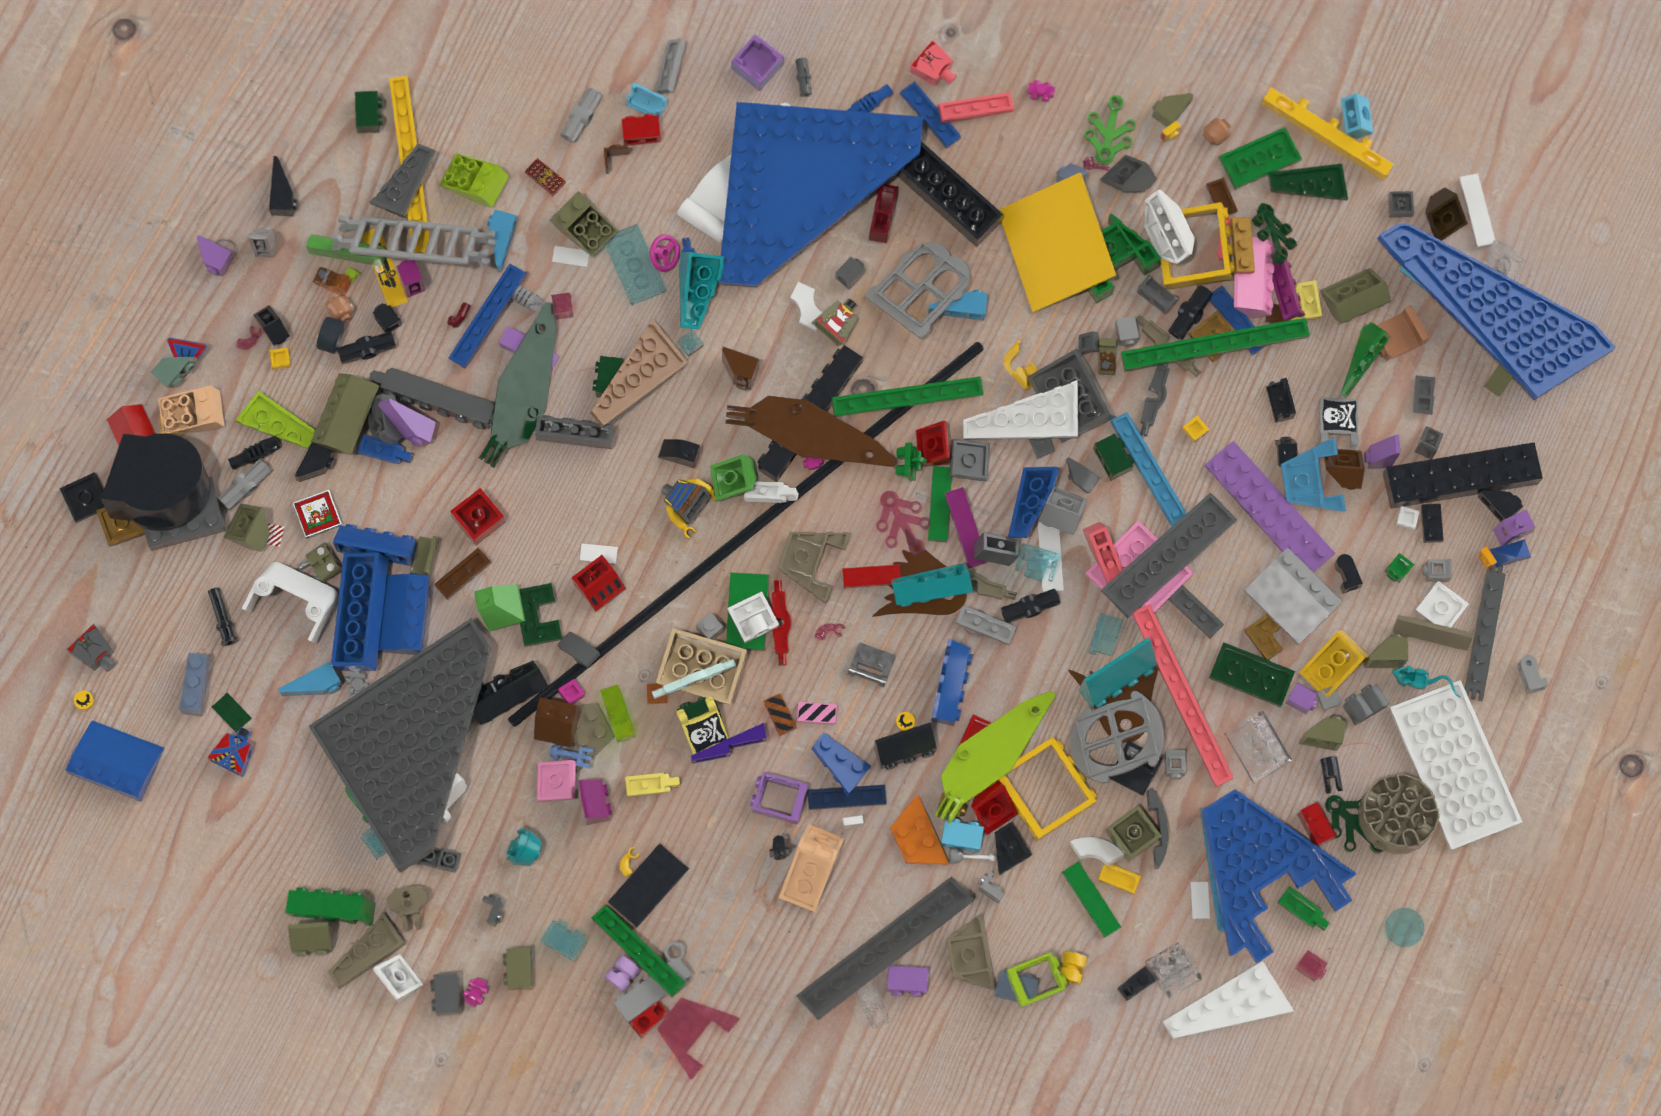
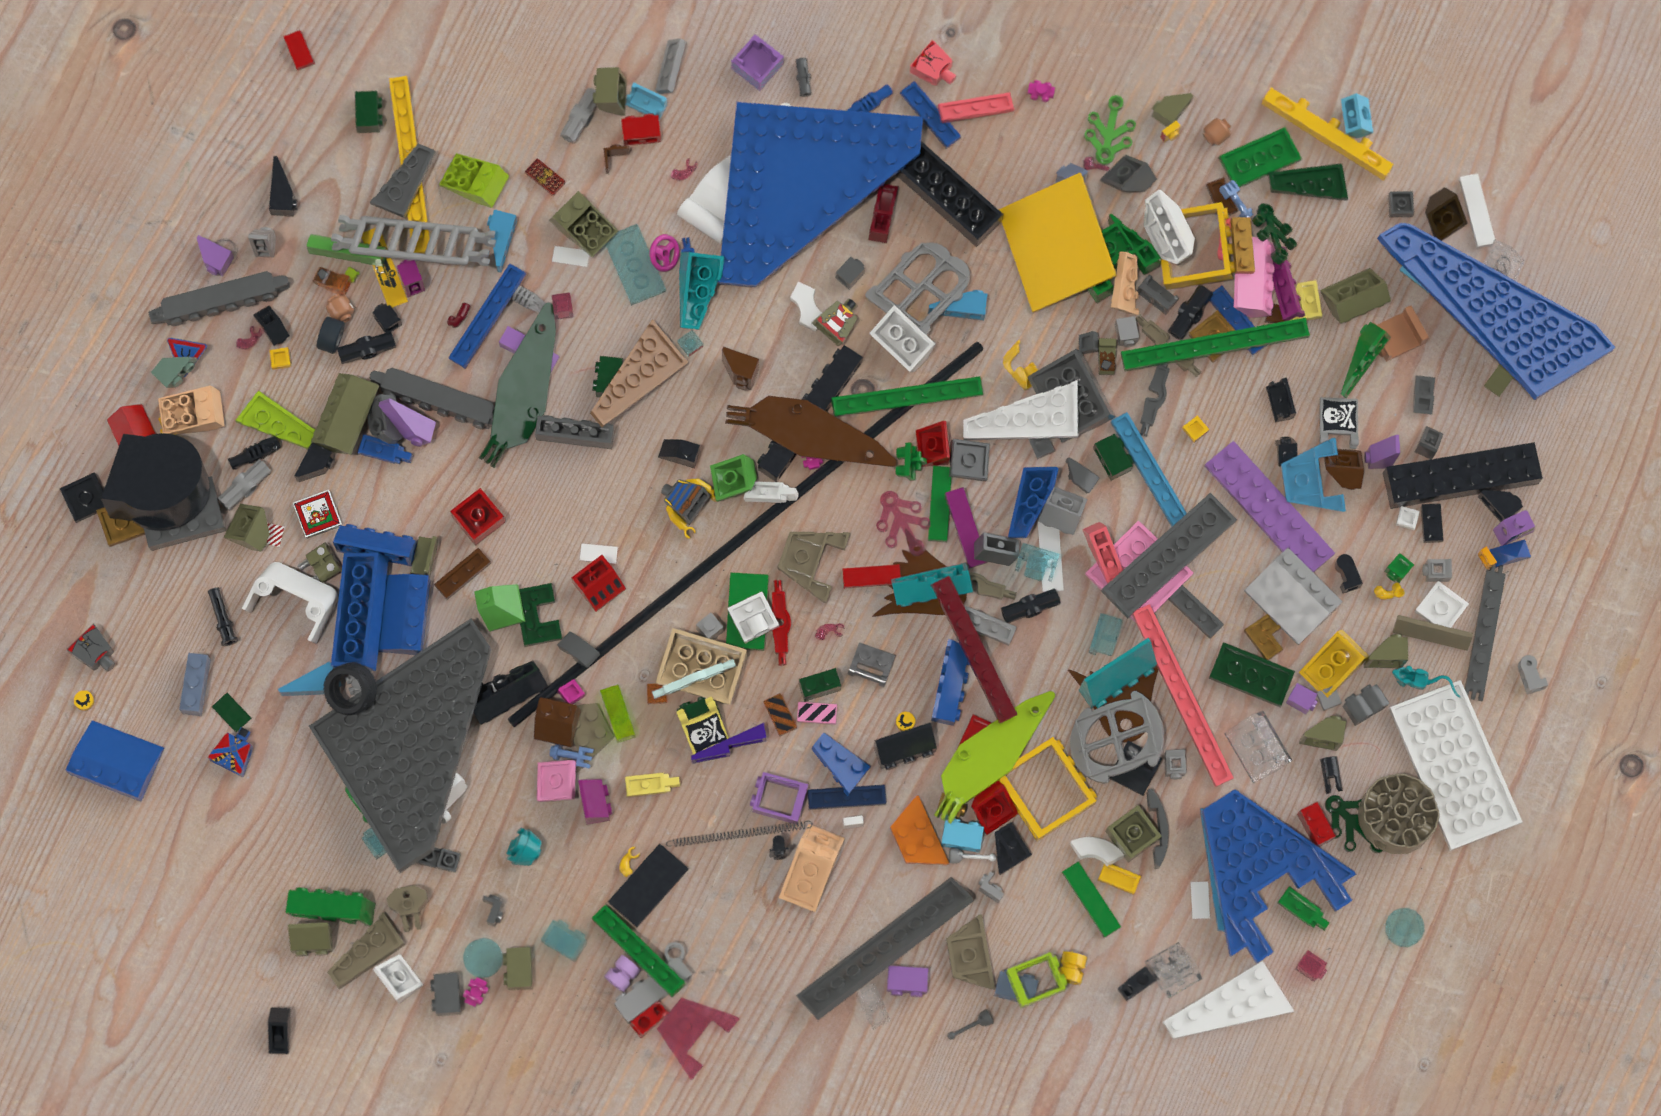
(219, 298): none -> dark grey hinge
(279, 1030): none -> black slope
(298, 50): none -> red tile
(334, 696): none -> black tyre
(482, 958): none -> clear light blue tile
(610, 90): none -> olive slope
(683, 174): none -> clear pink arm
(740, 834): none -> dark grey piece
(819, 684): none -> dark green brick
(903, 339): none -> white slope
(974, 649): none -> dark red plate
(983, 1019): none -> dark grey hinge
(1124, 291): none -> light nougat wing
(1230, 190): none -> medium blue hinge
(1383, 594): none -> yellow arm

